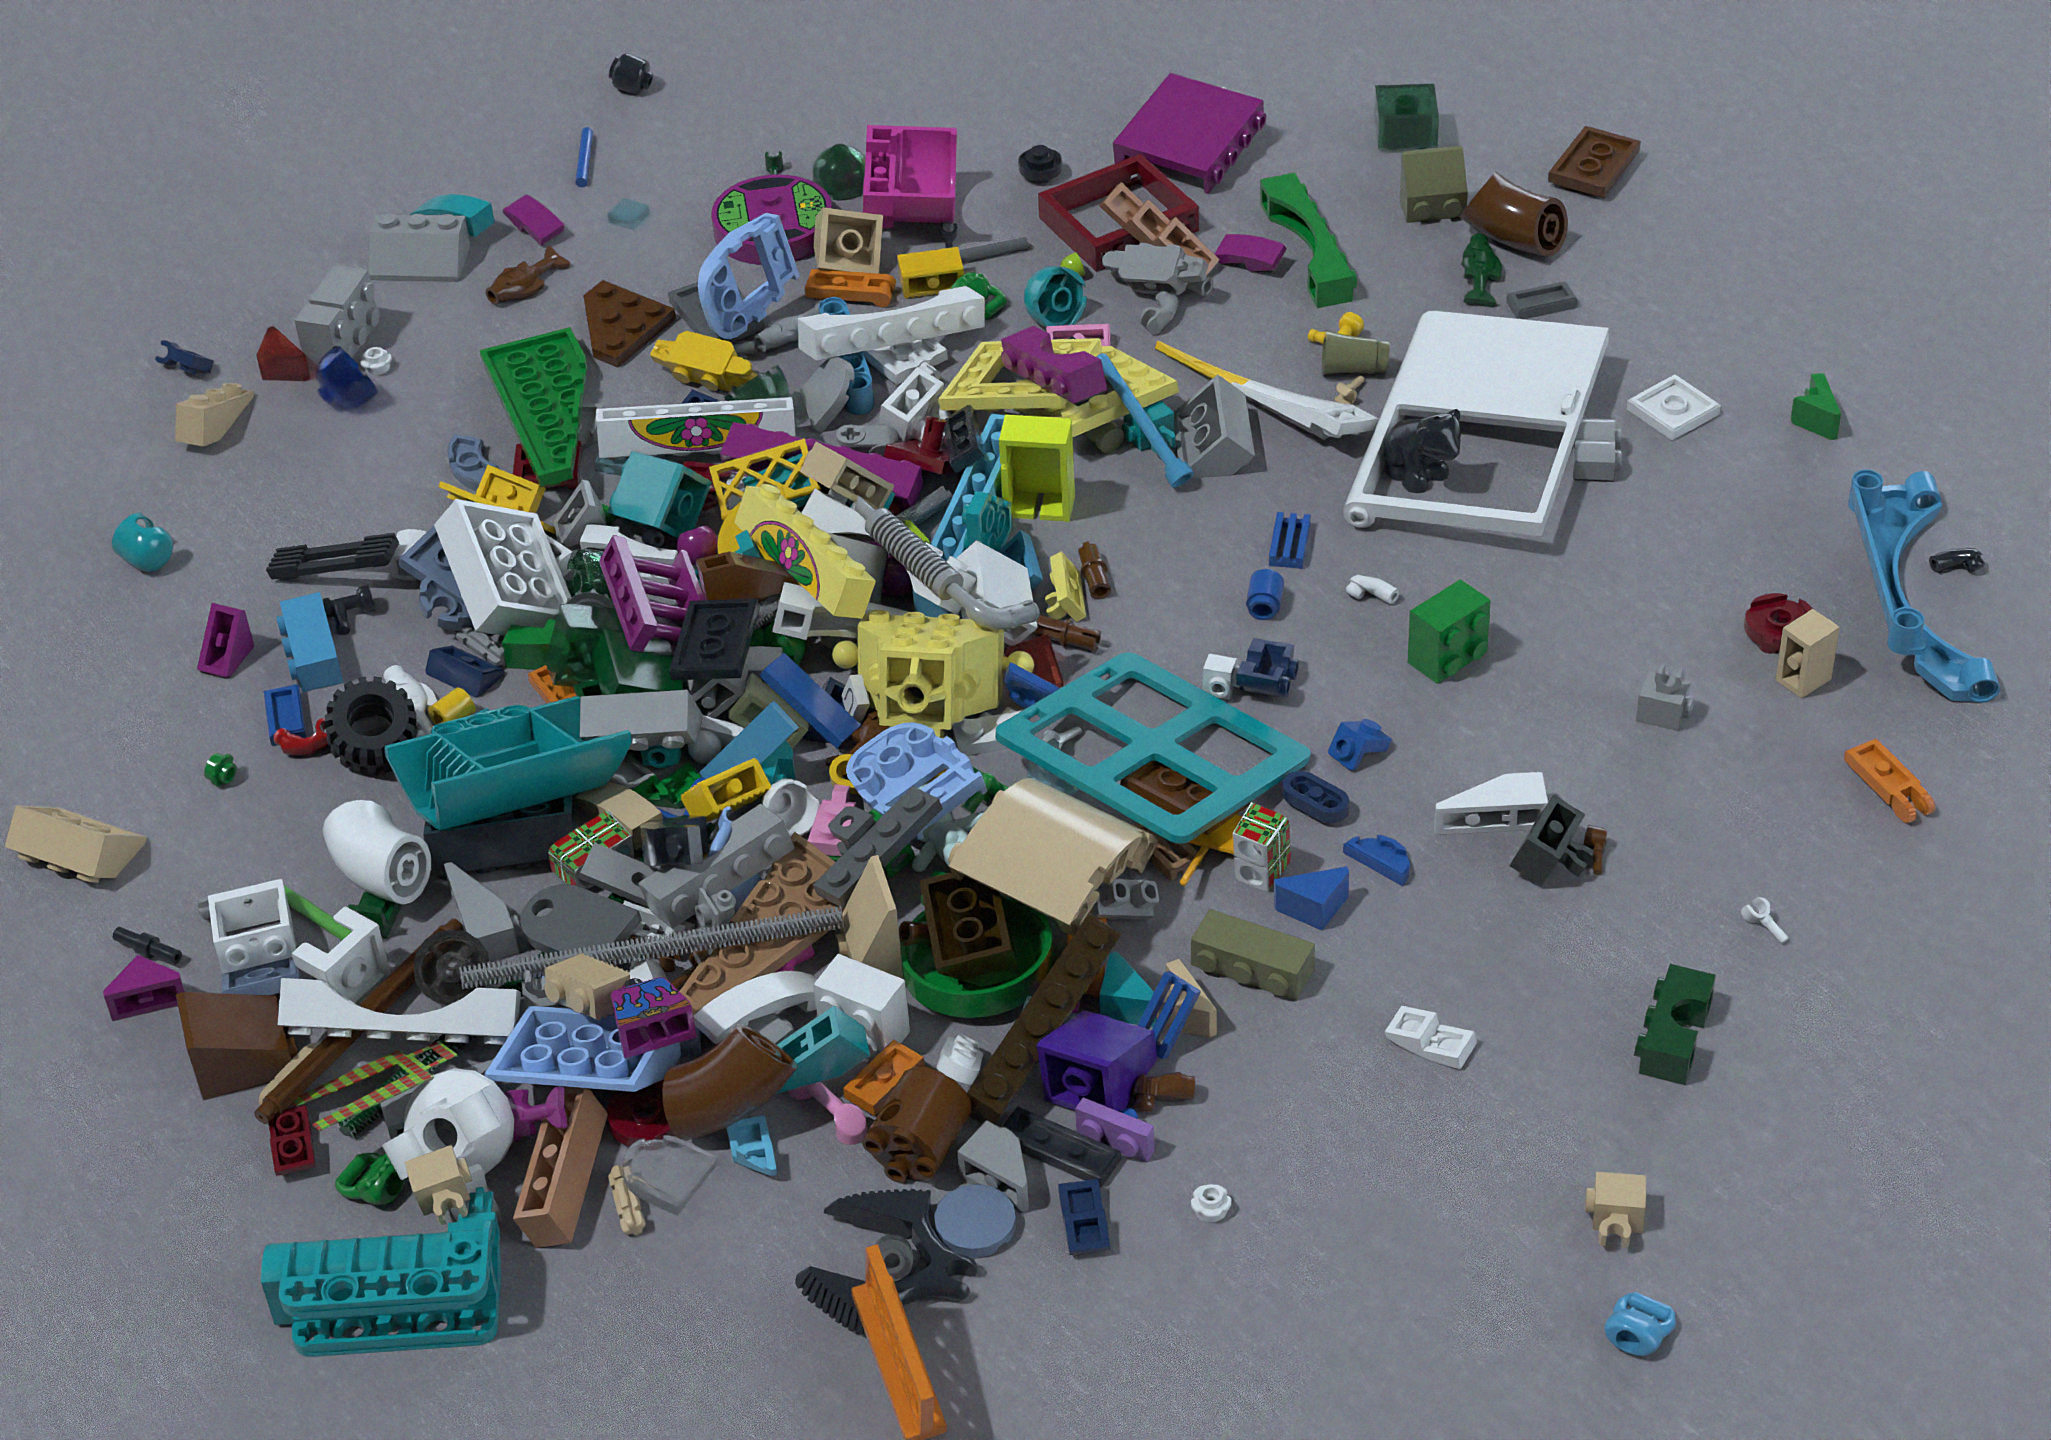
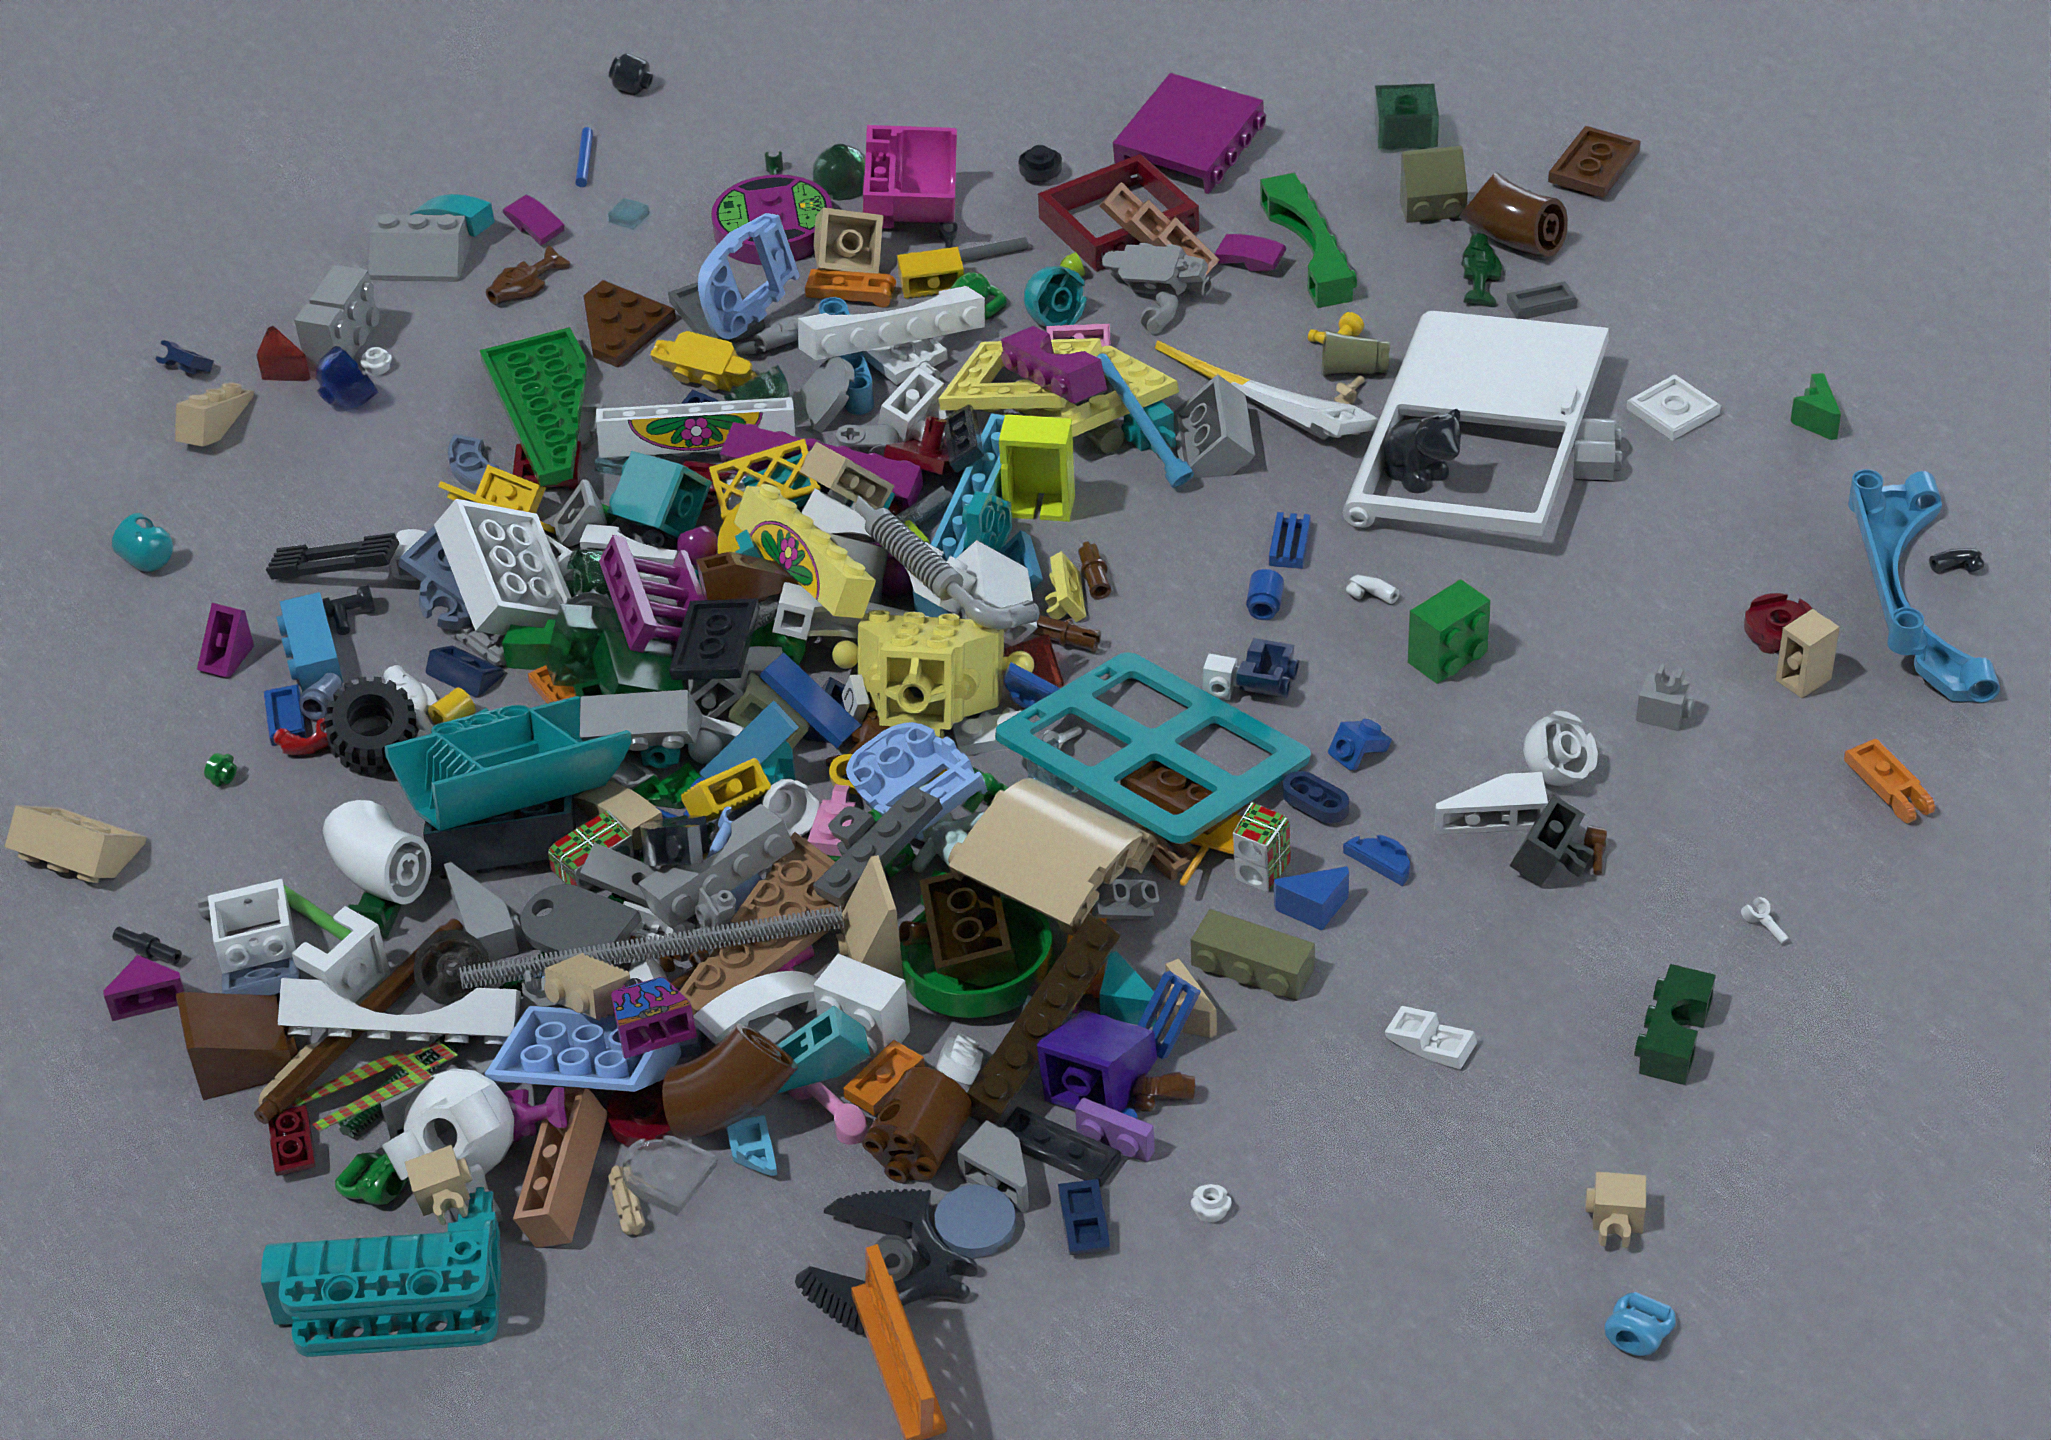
(316, 697): none -> sand blue cone
(1560, 749): none -> white cylinder

